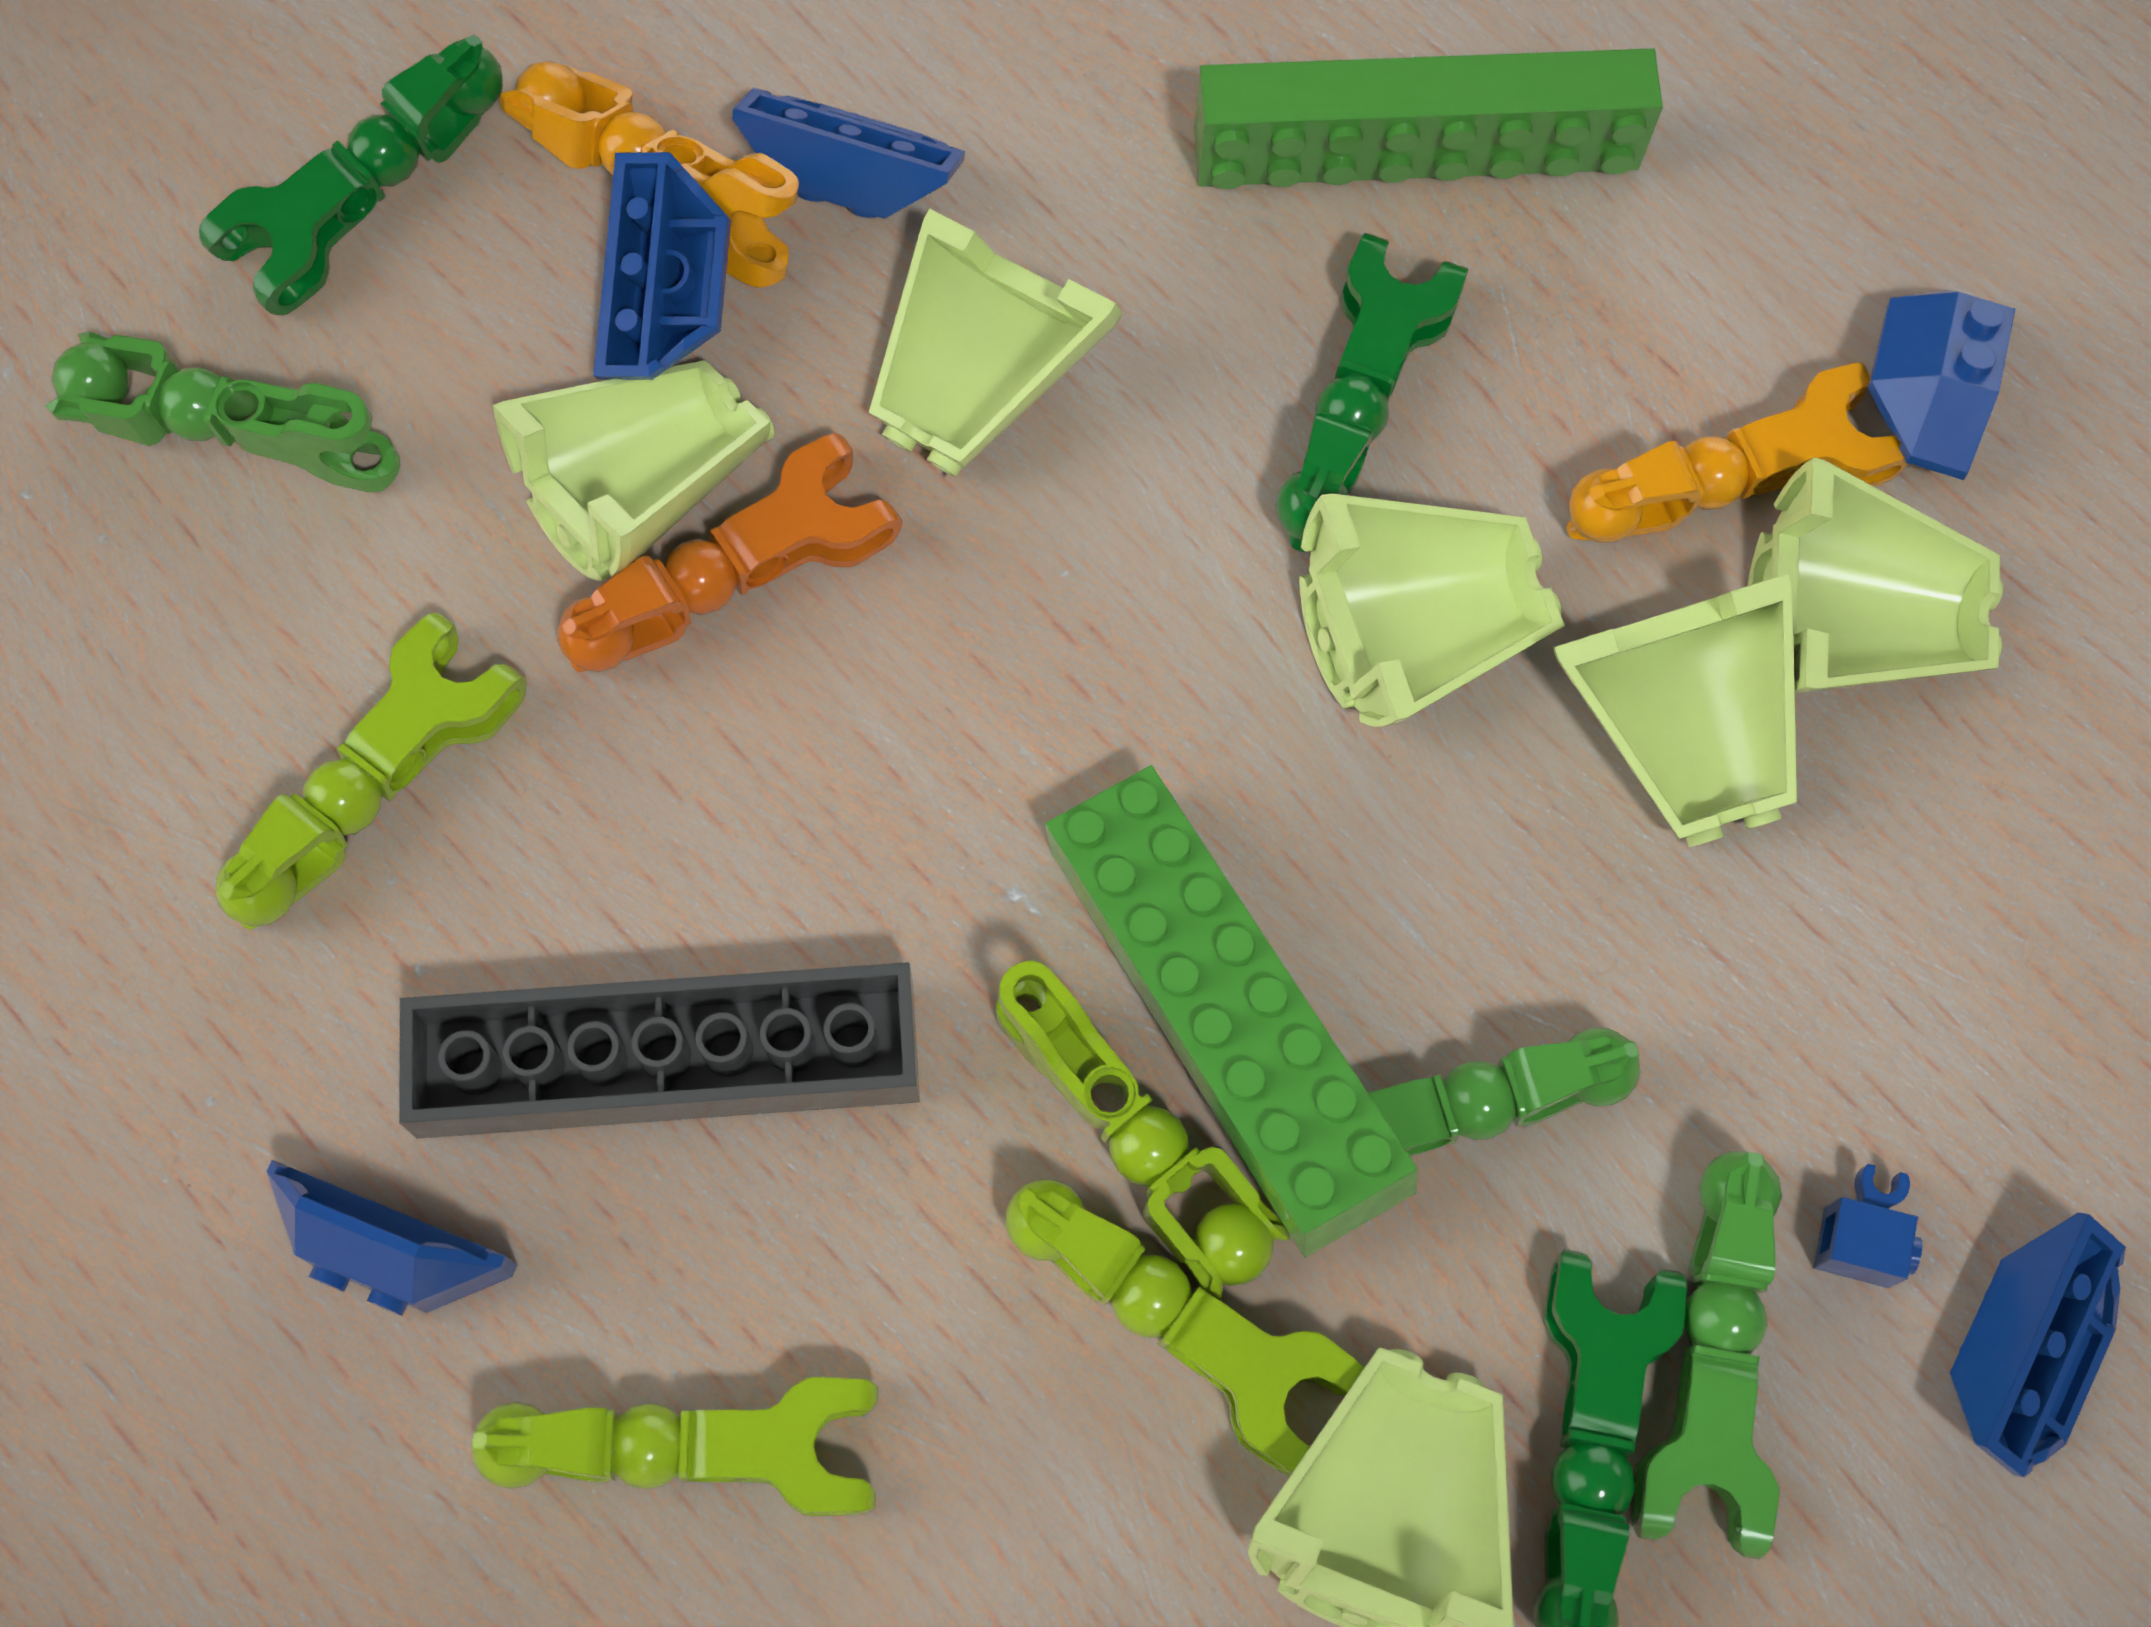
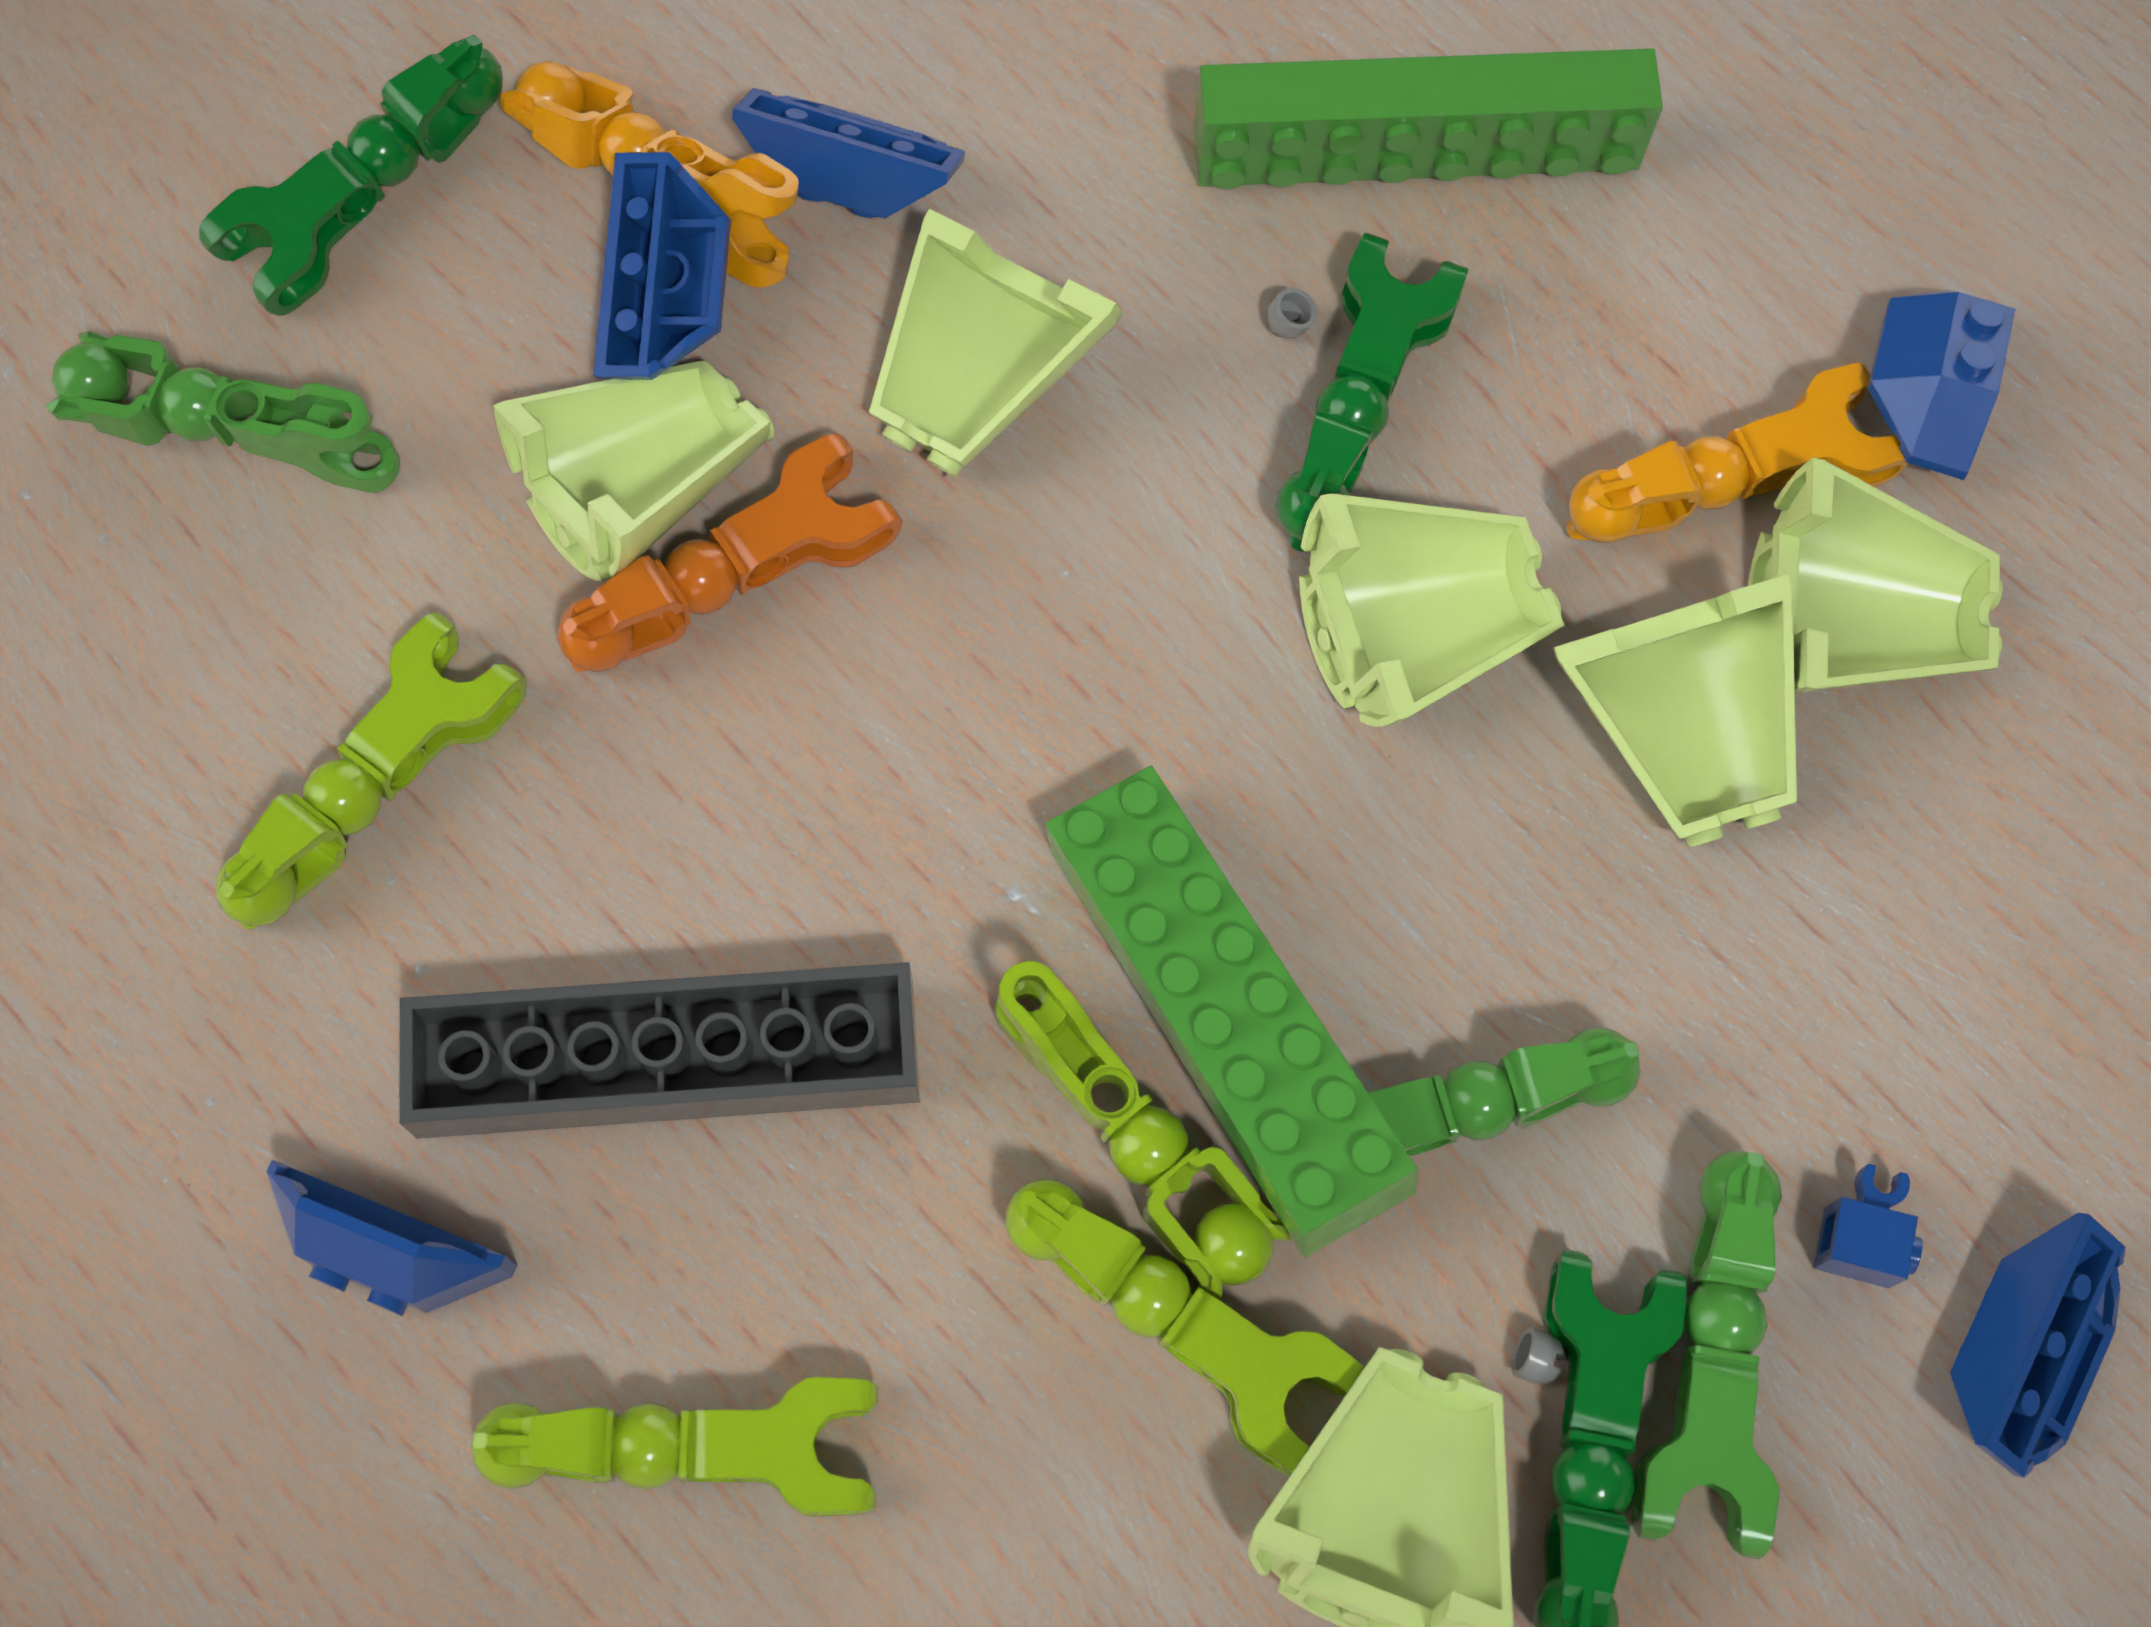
(1289, 306): none -> light grey hinge
(1536, 1357): none -> light grey hinge

